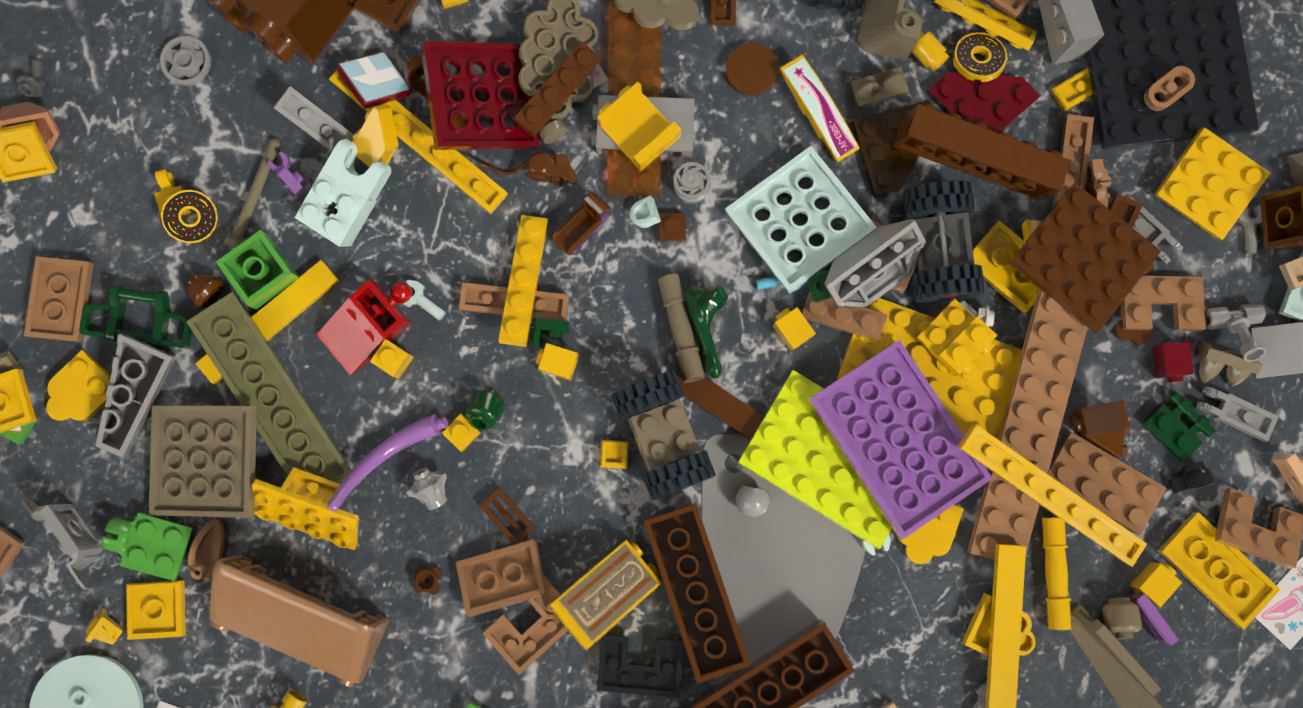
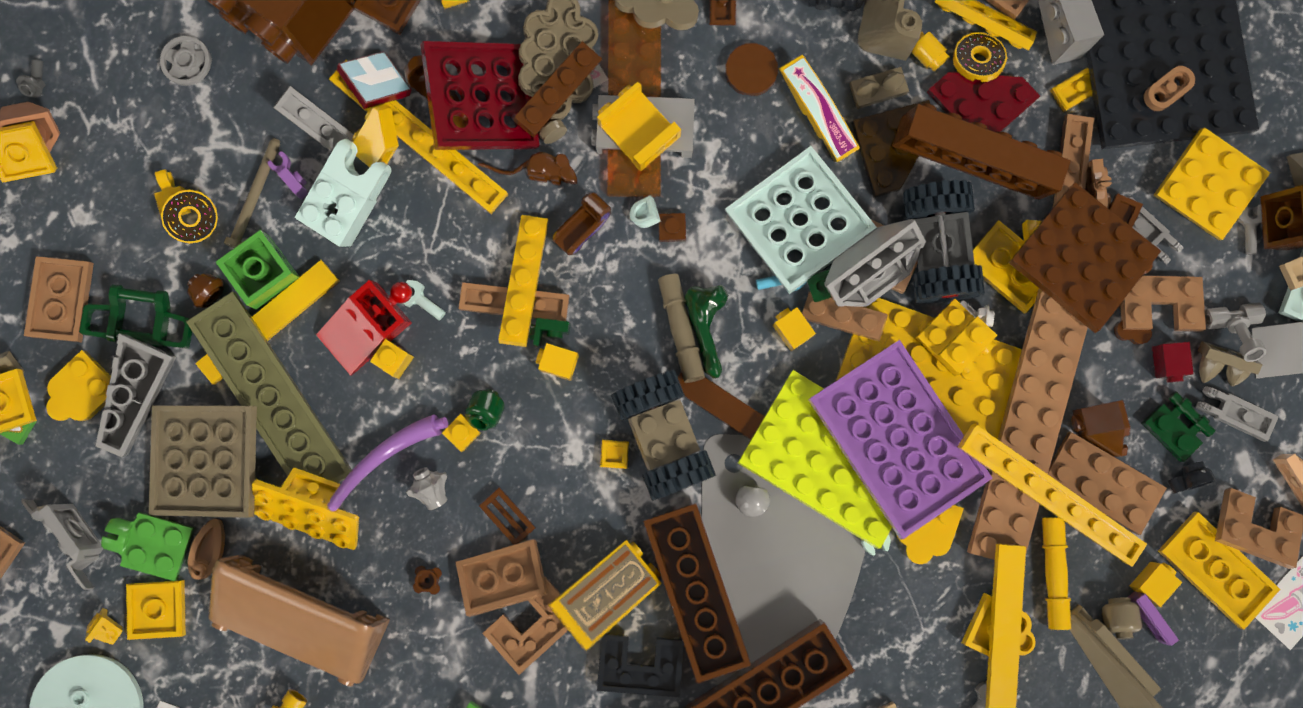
(691, 182): light grey wheel -> none

